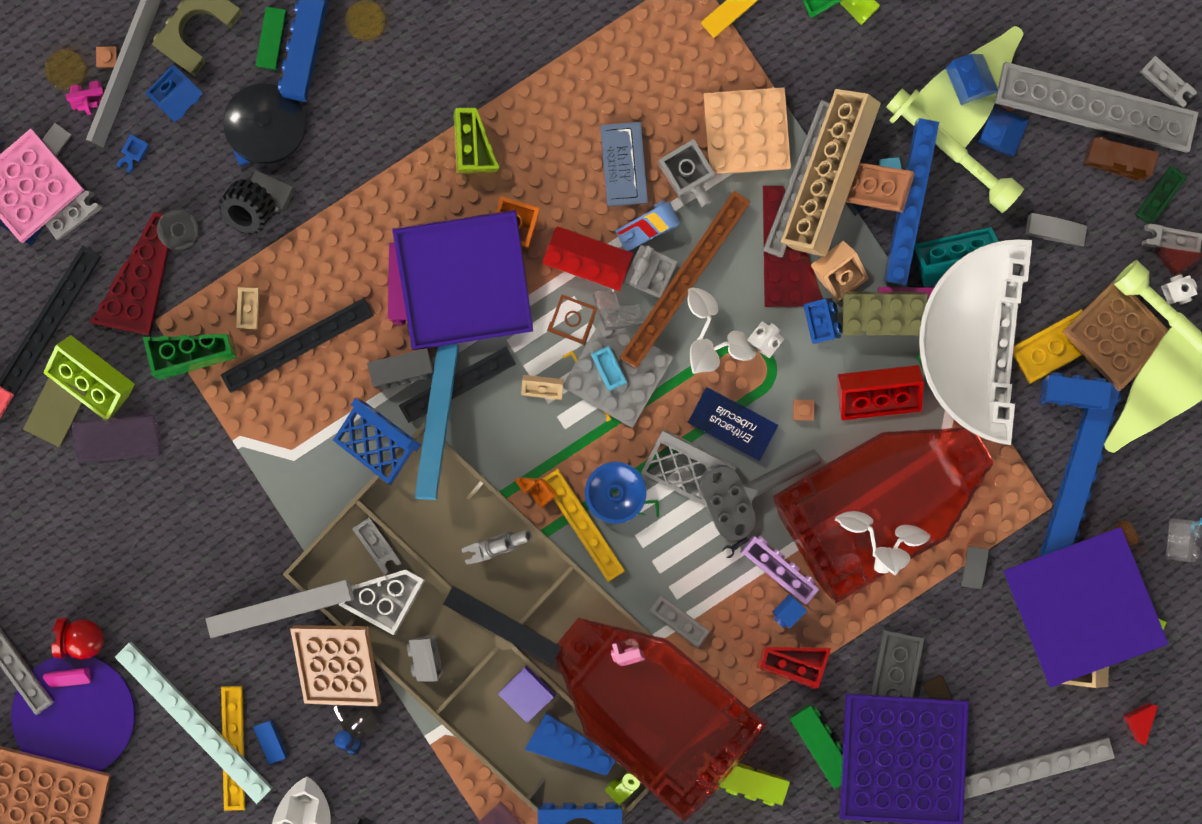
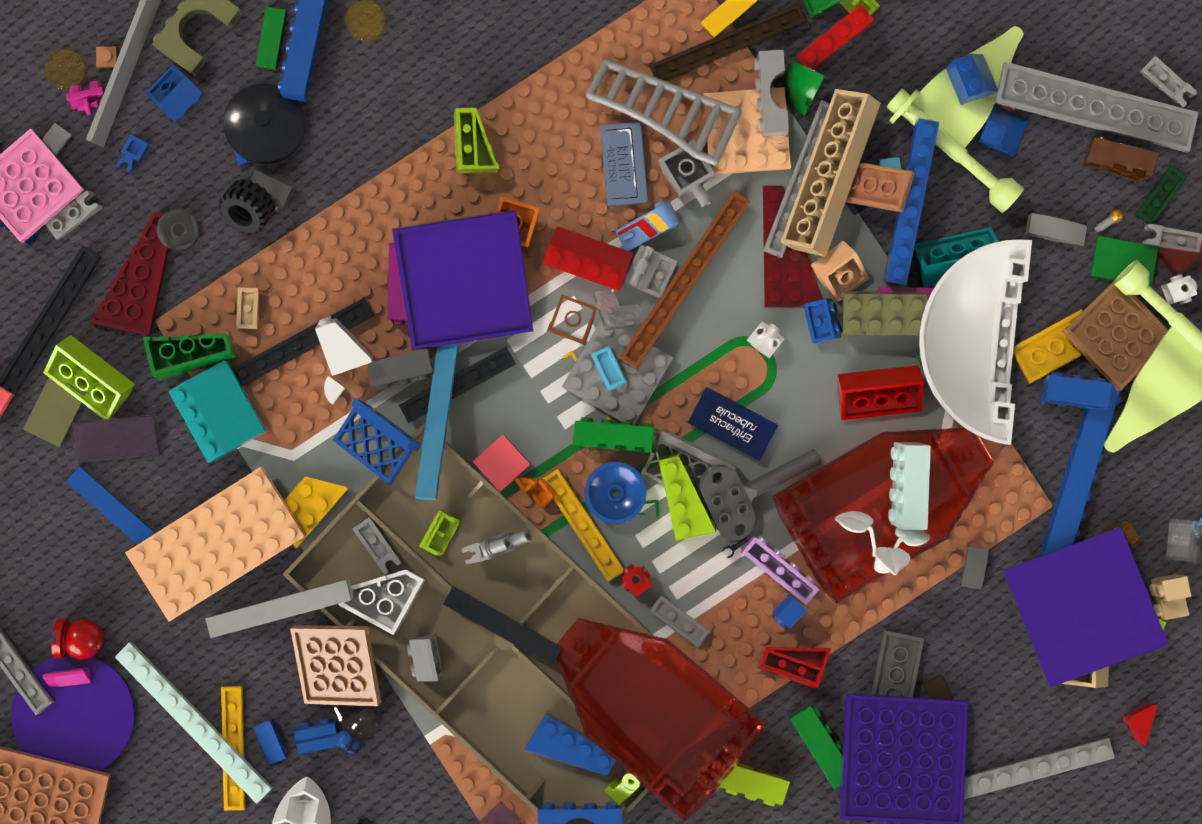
(109, 506): none -> blue tile
(215, 543): none -> light nougat plate
(217, 411): none -> teal slope
(312, 502): none -> yellow wing
(316, 736): none -> blue brick
(332, 390): none -> white tile
(340, 346): none -> white slope
(440, 533): none -> lime hinge
(501, 463): none -> coral tile
(526, 694): tile -> none
(542, 387): tan plate -> none
(615, 436): none -> green wedge
(630, 656): bright pink bracket -> none
(636, 587): none -> red brick
(662, 127): none -> light grey bar
(685, 505): none -> lime wedge
(702, 353): white plant -> none
(728, 43): none -> dark brown tile
(773, 118): none -> light grey arch
(801, 86): none -> green brick
(803, 410): nougat plate -> none
(836, 37): none -> red arch
(910, 485): none -> light aqua brick
(1114, 217): none -> piece
(1114, 255): none -> green tile
(1170, 596): none -> tan brick

